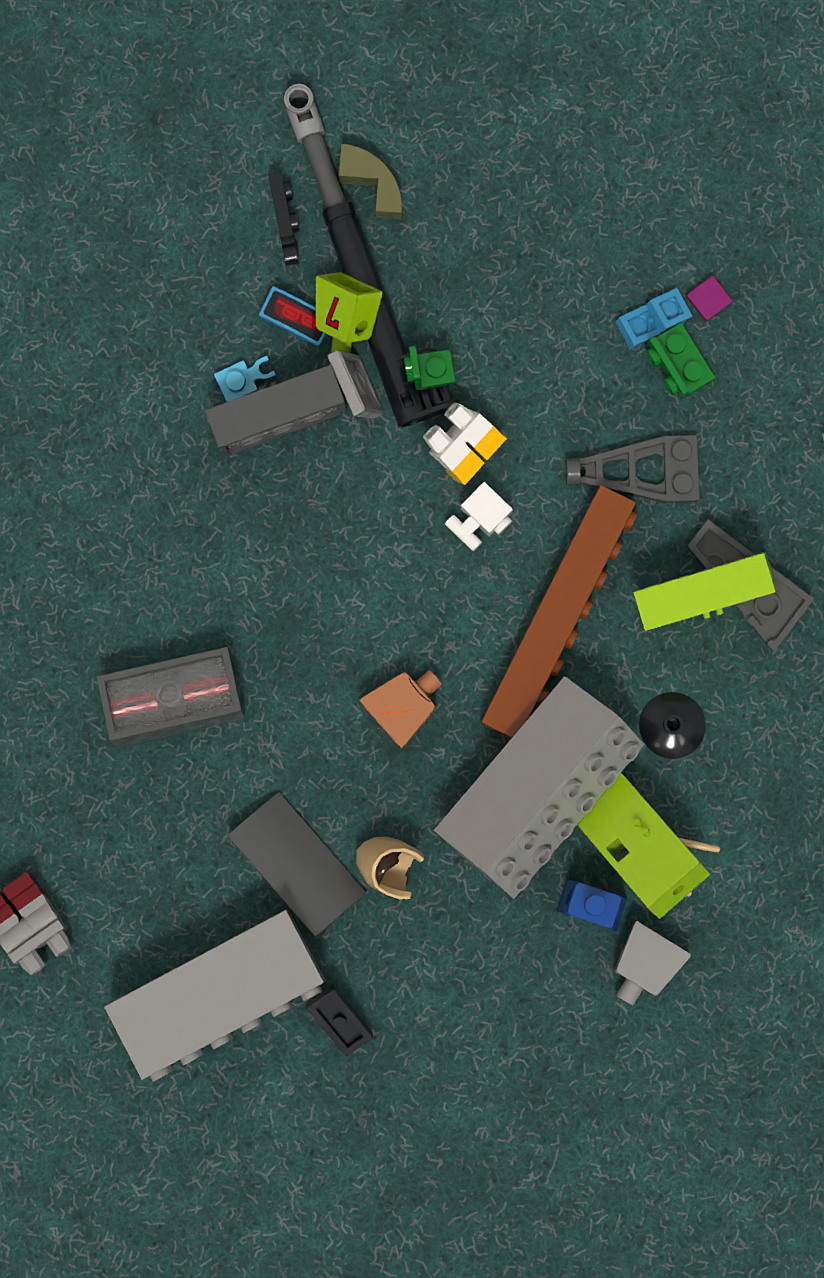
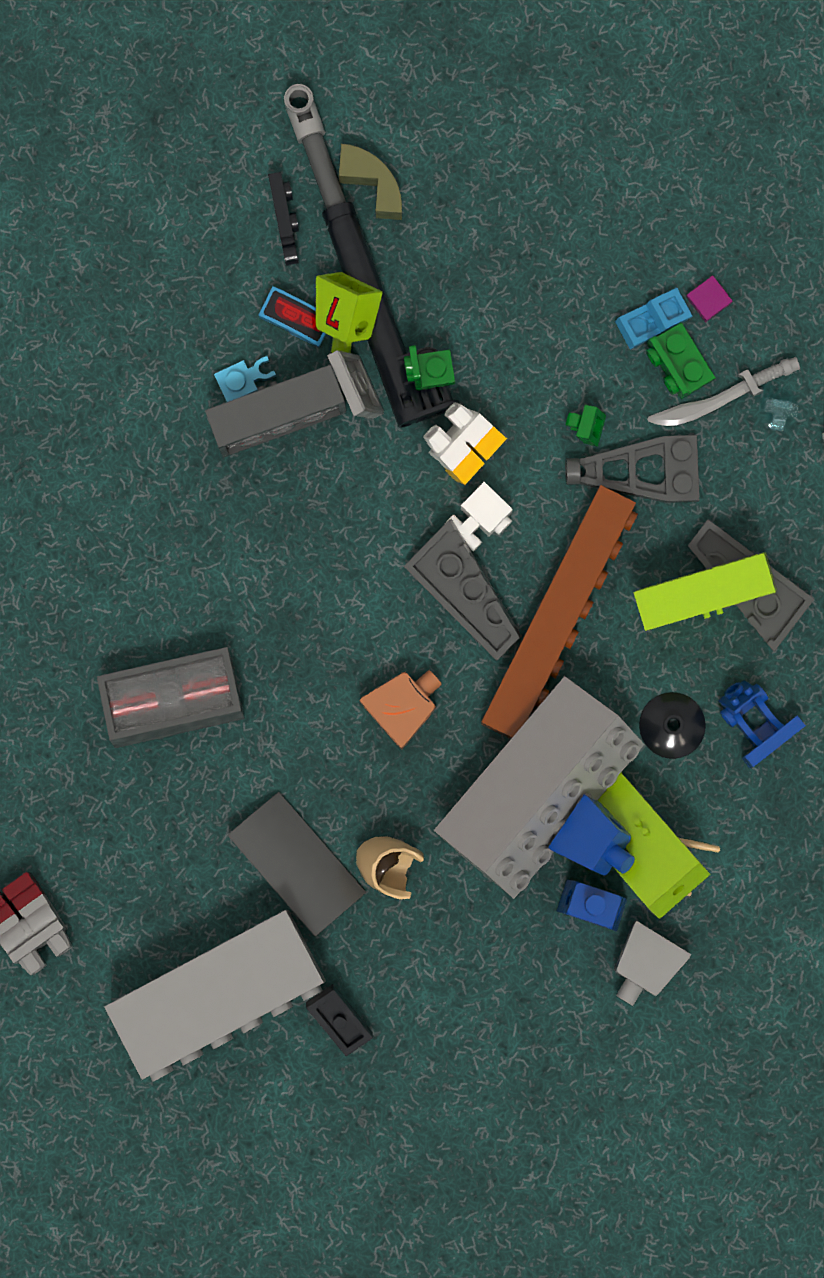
(459, 584): none -> dark grey wing
(588, 425): none -> green tile
(594, 839): none -> blue torso
(690, 411): none -> light grey sword
(769, 736): none -> blue tile
(779, 411): none -> clear light blue tile

